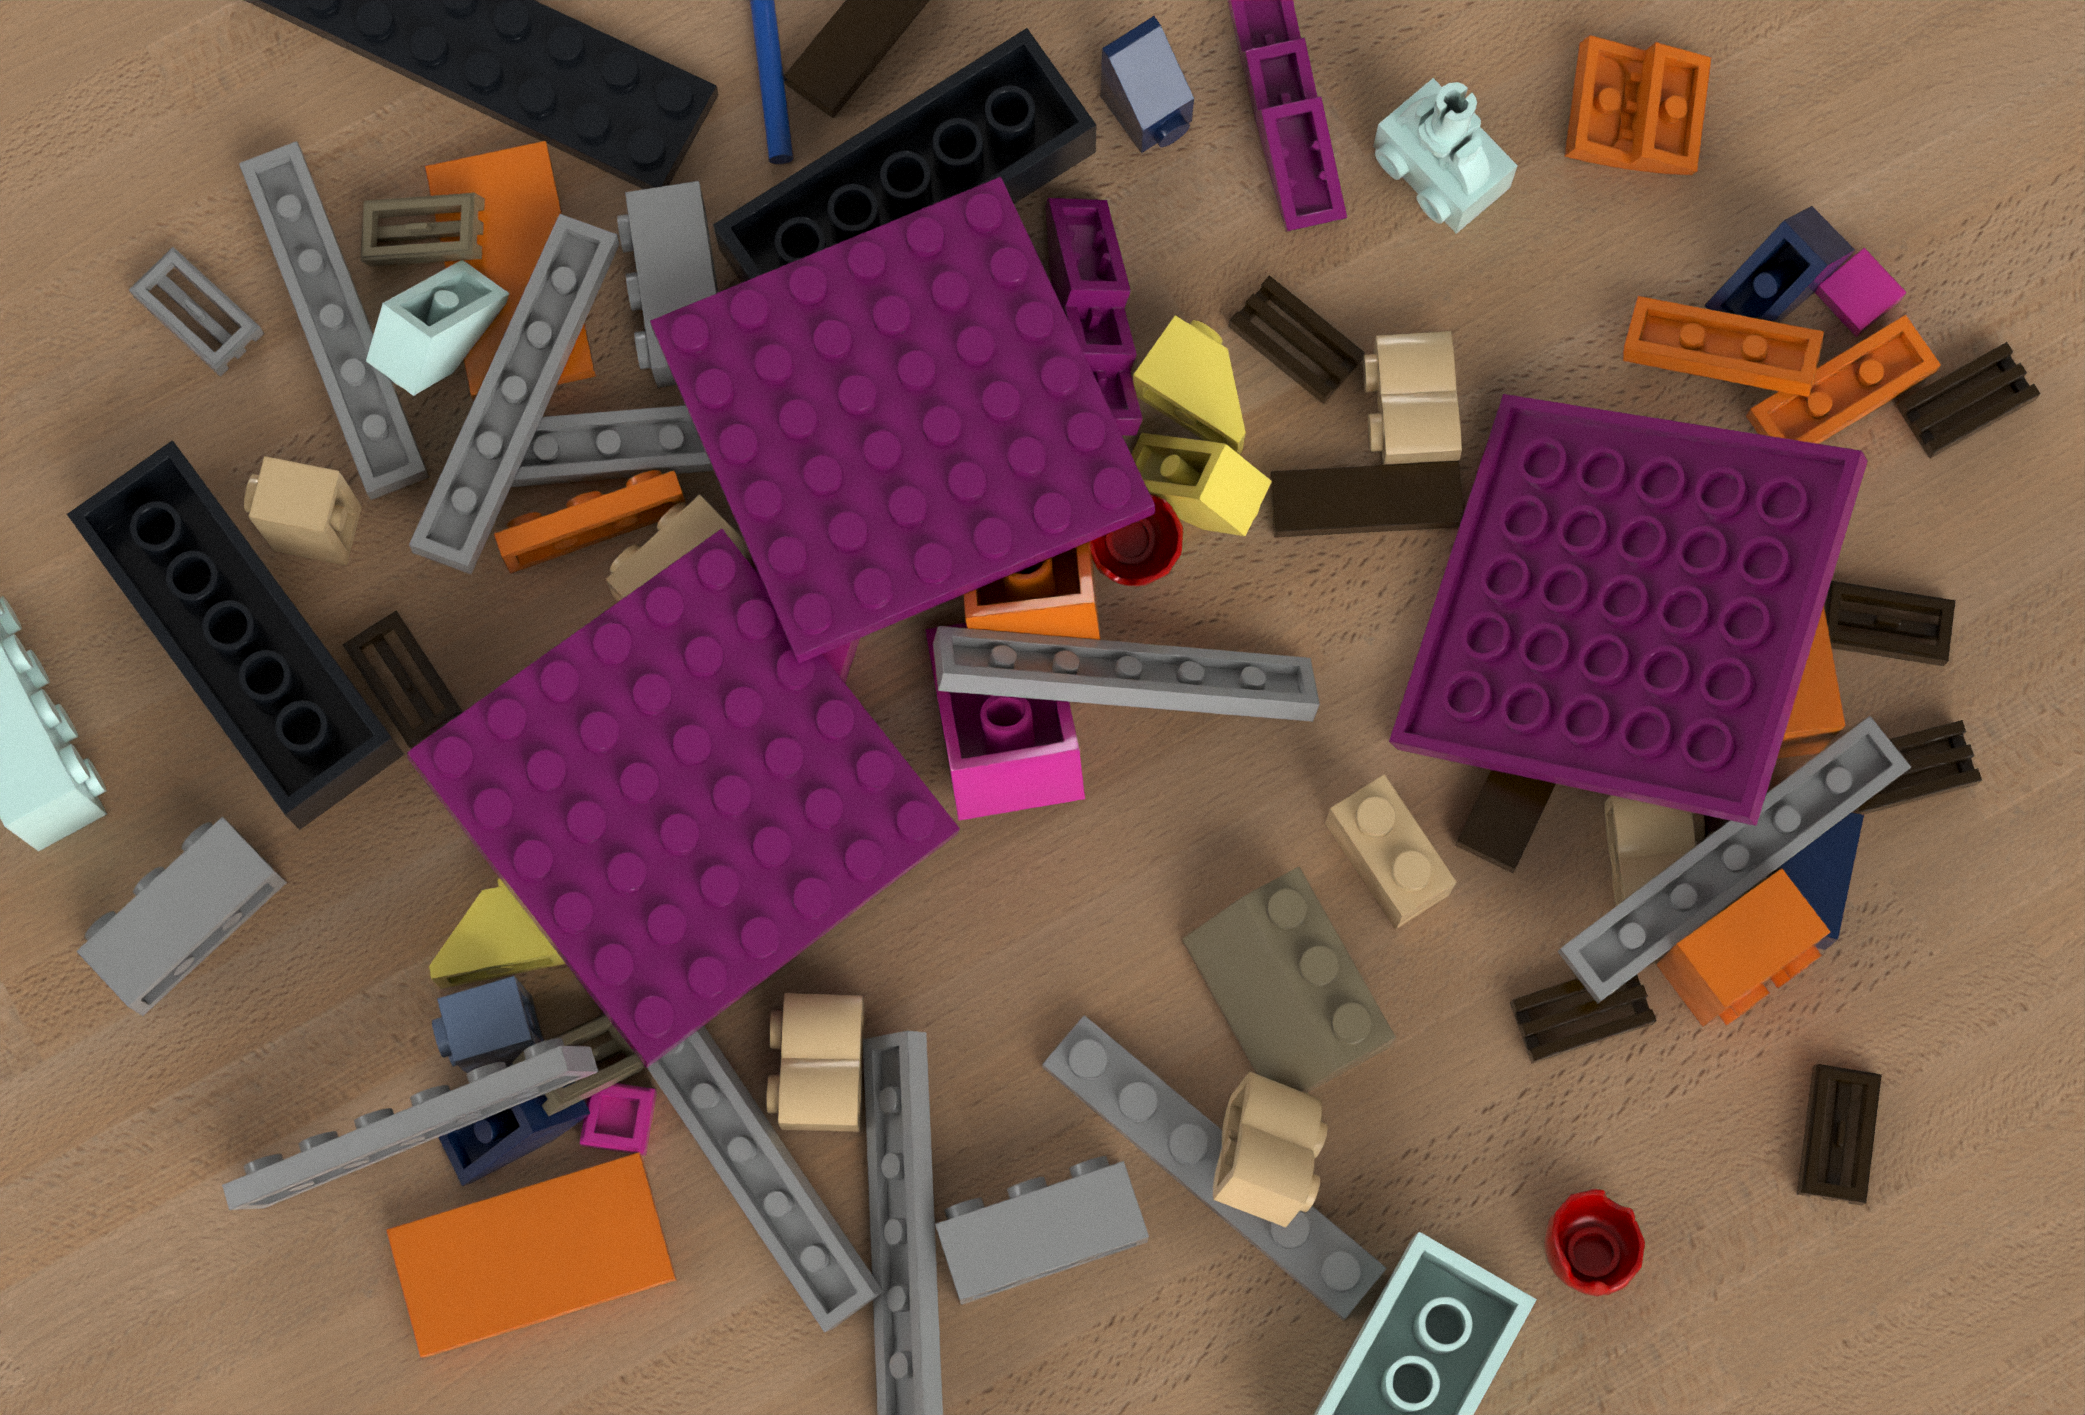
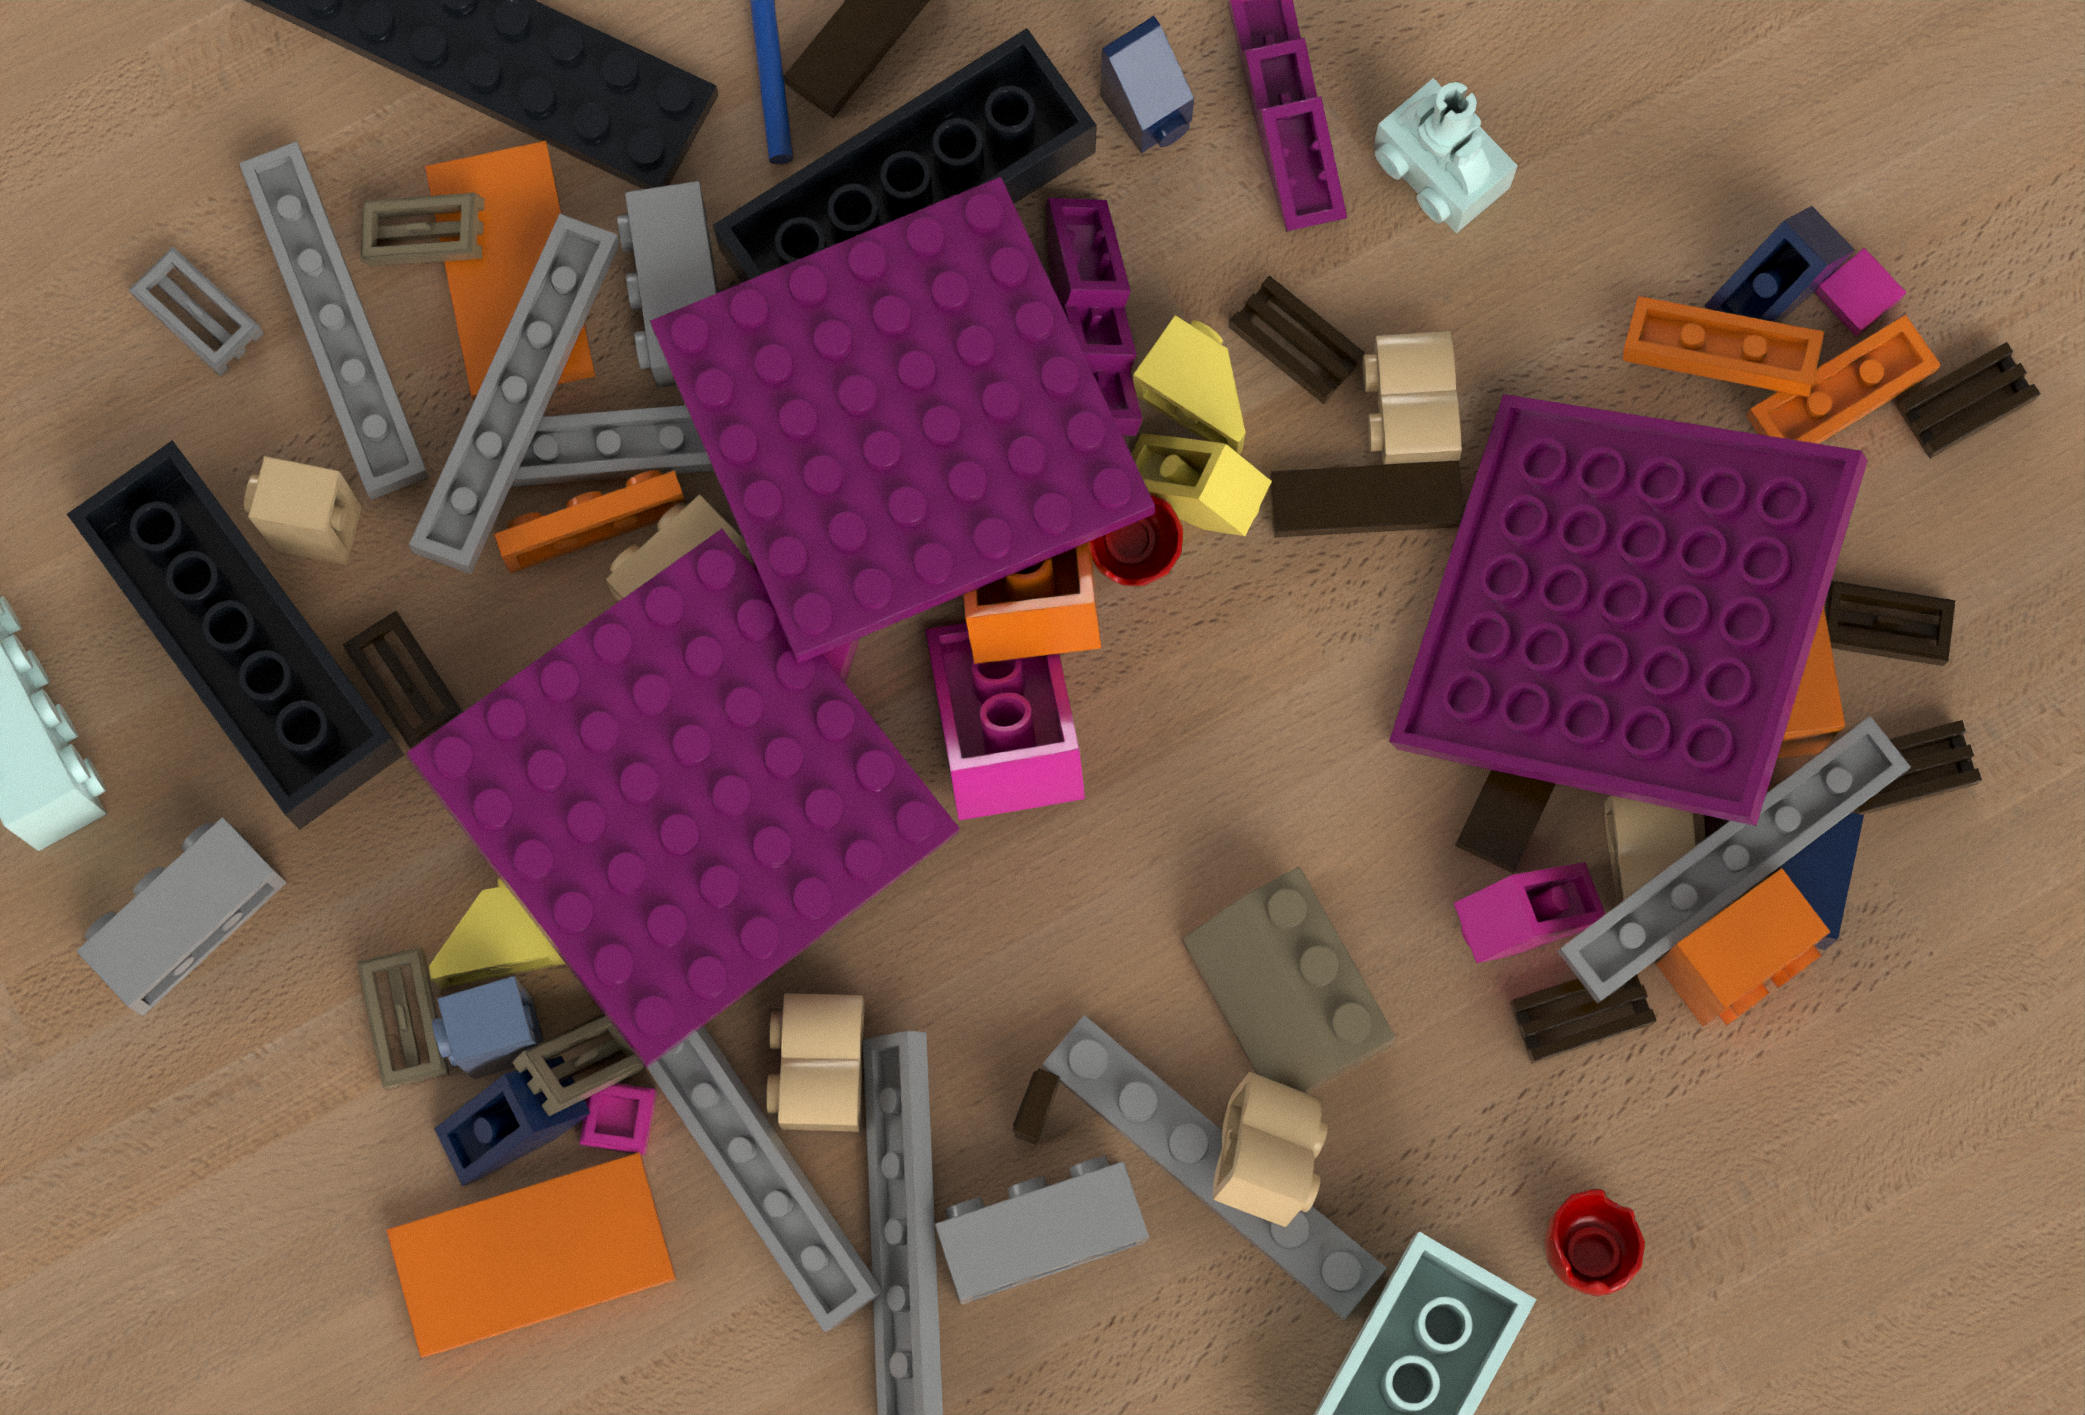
(415, 1070): none -> dark tan tile
(431, 1116): light grey plate -> none
(434, 326): light aqua slope -> none
(1036, 1106): none -> dark brown tile
(1124, 674): light grey plate -> none
(1390, 851): tan brick -> none
(1528, 911): none -> dark pink slope
(1638, 107): orange slope -> none
(1831, 1188): dark brown tile -> none

